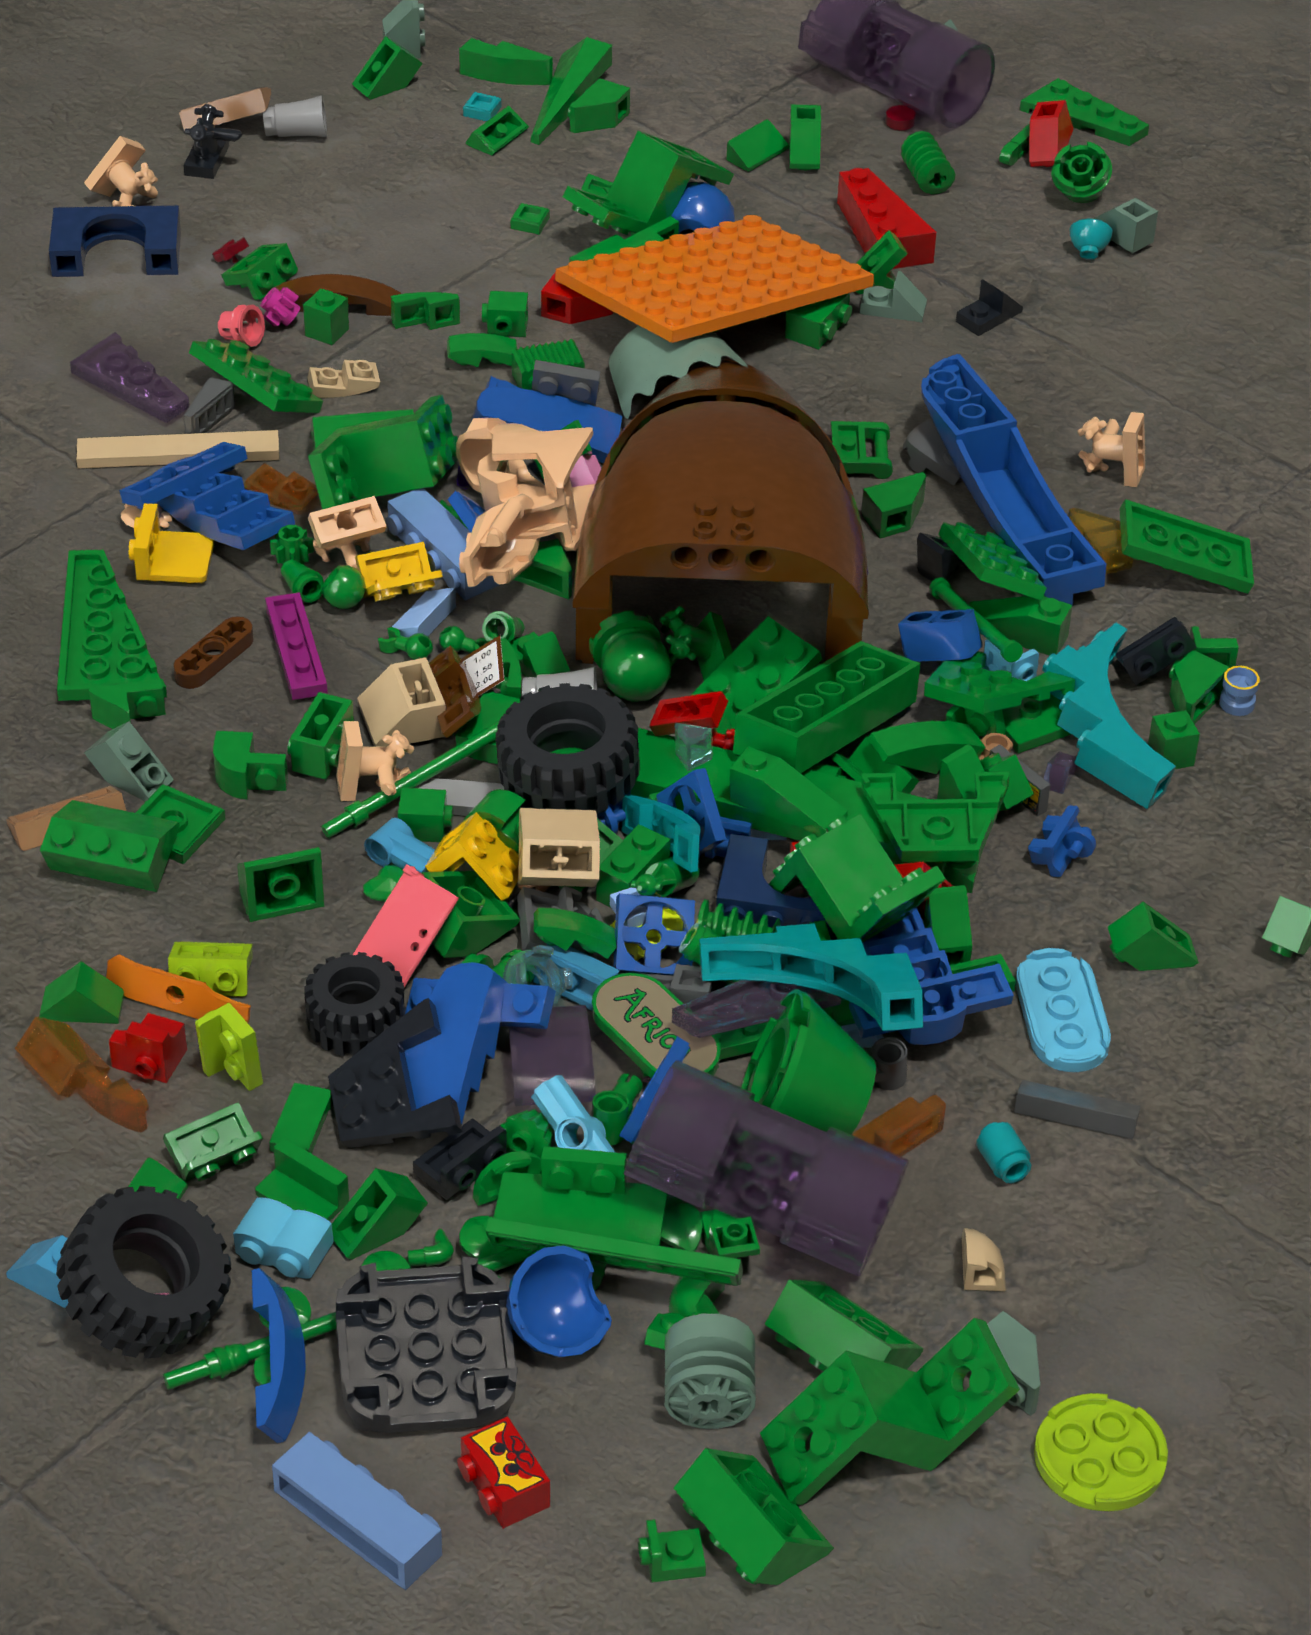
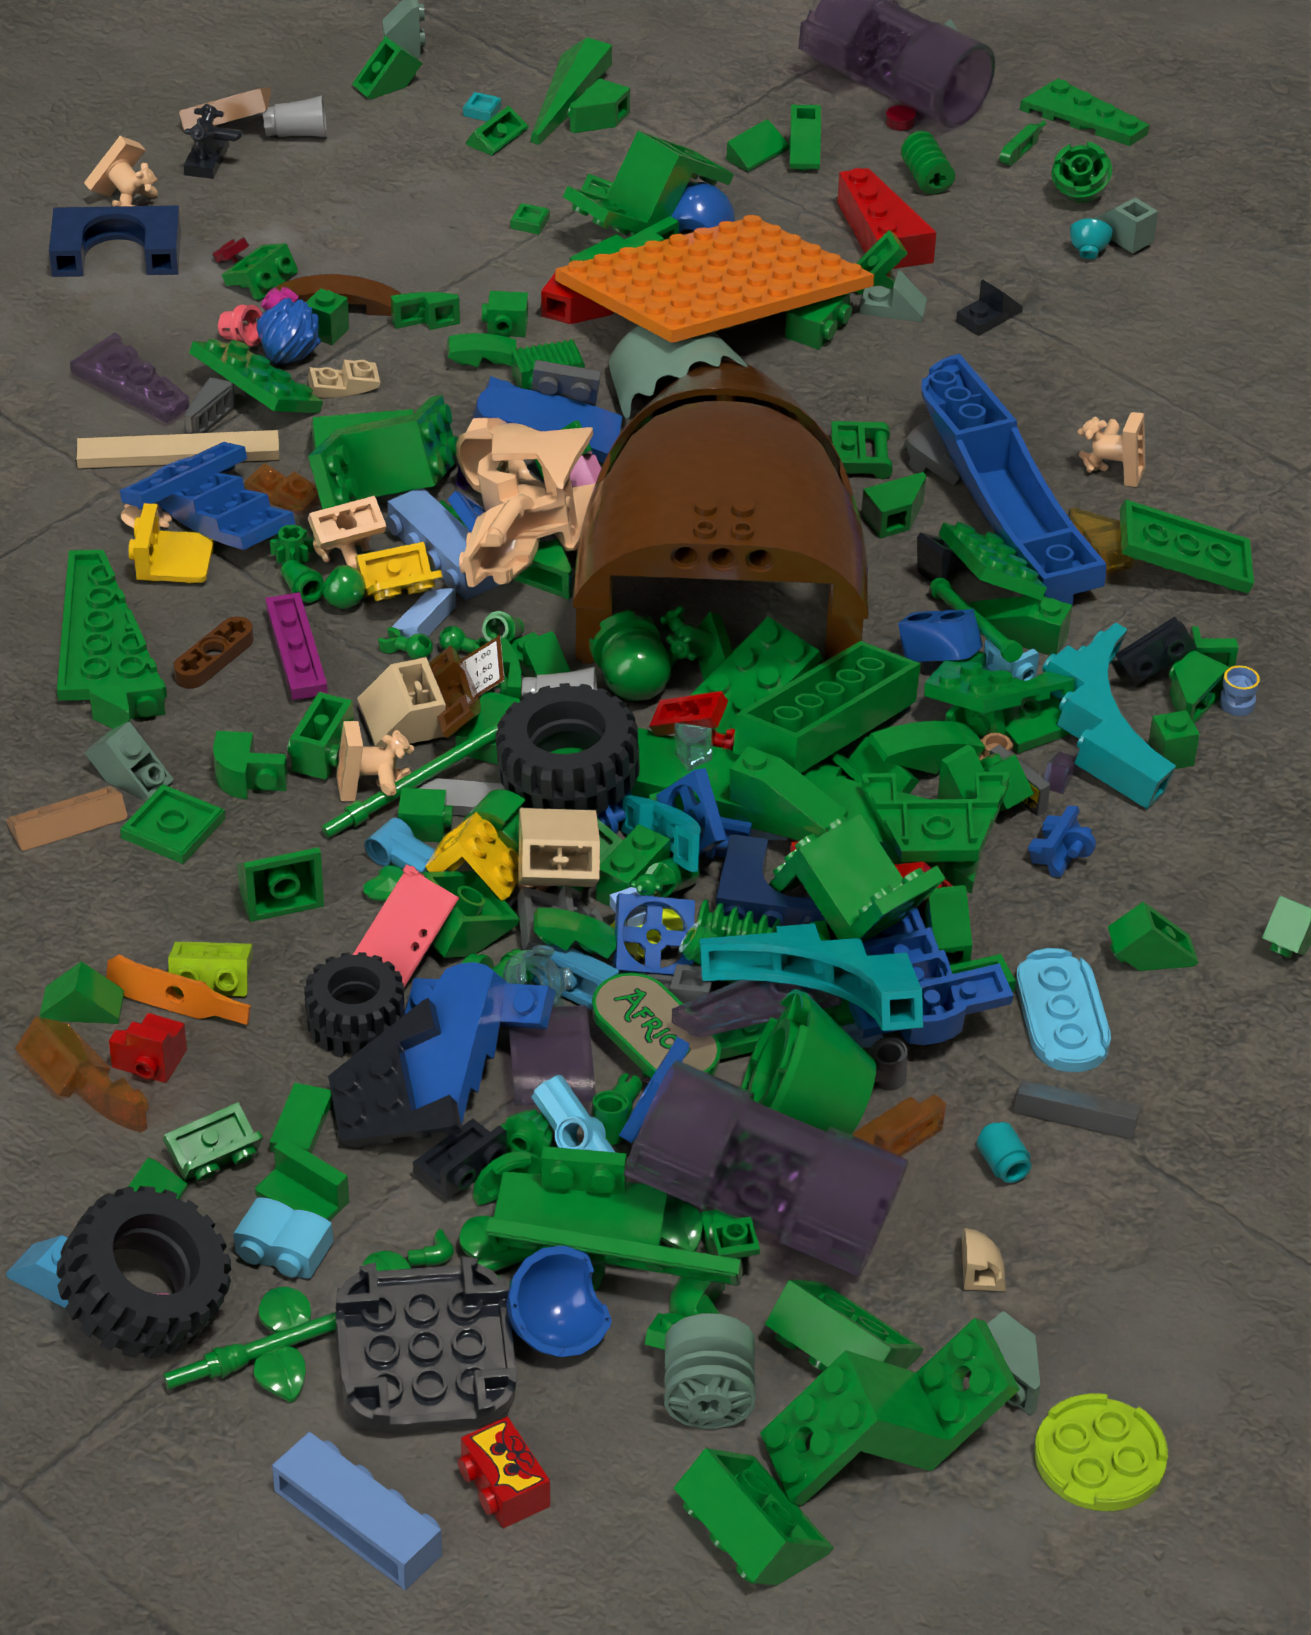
(109, 844): green slope -> none
(229, 1044): lime bracket -> none
(280, 1399): blue slope -> none
(288, 331): none -> blue hair
(377, 1213): green slope -> none
(505, 63): green slope -> none
(672, 1553): green bracket -> none
(1049, 132): red slope -> none

